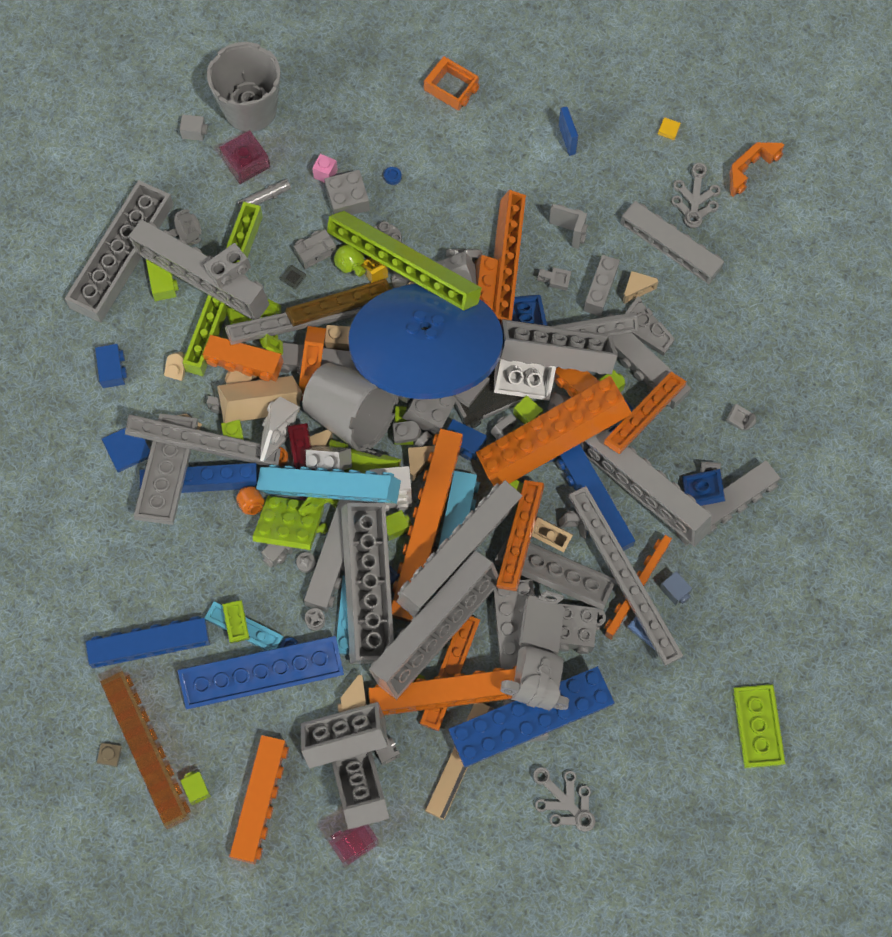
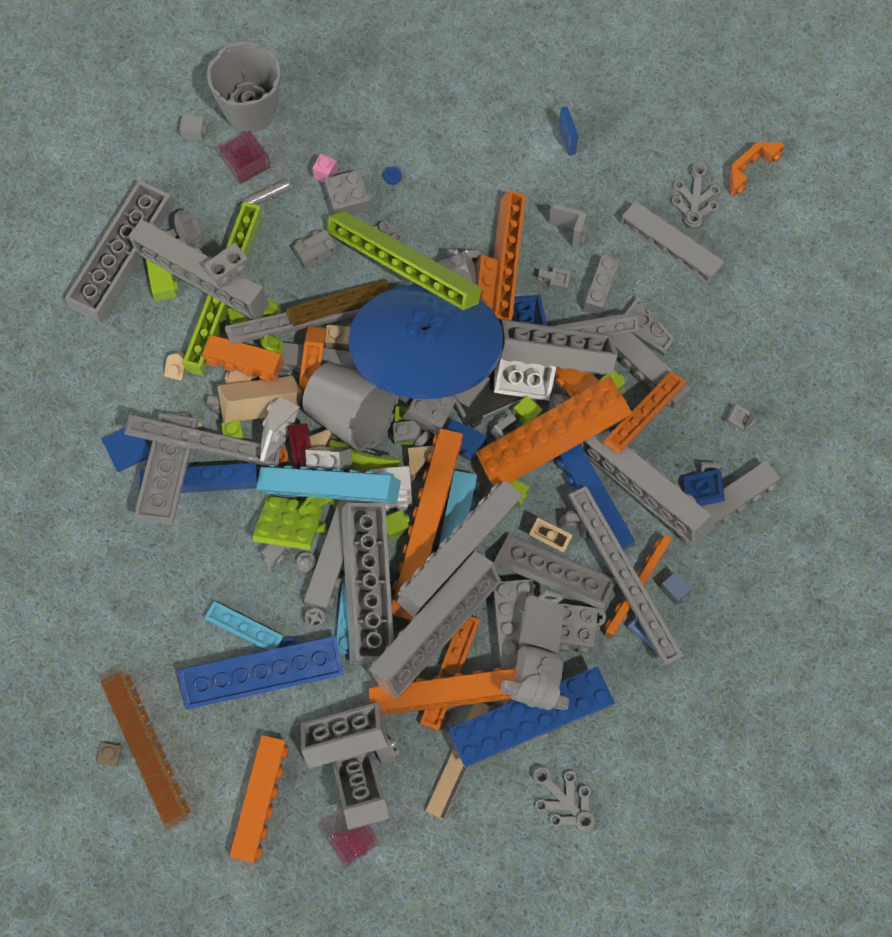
(110, 365): blue brick -> none
(147, 642): blue brick -> none
(195, 787): lime brick -> none
(236, 621): lime plate -> none
(250, 500): orange head -> none
(293, 277): clear smoke tile -> none
(349, 260): lime hair -> none
(353, 696): tan slope -> none
(374, 270): yellow slope -> none
(399, 280): light grey tile -> none
(446, 65): orange window -> none
(520, 536): orange plate -> none
(638, 286): tan slope -> none
(669, 128): yellow tile -> none
(759, 726): lime tile -> none

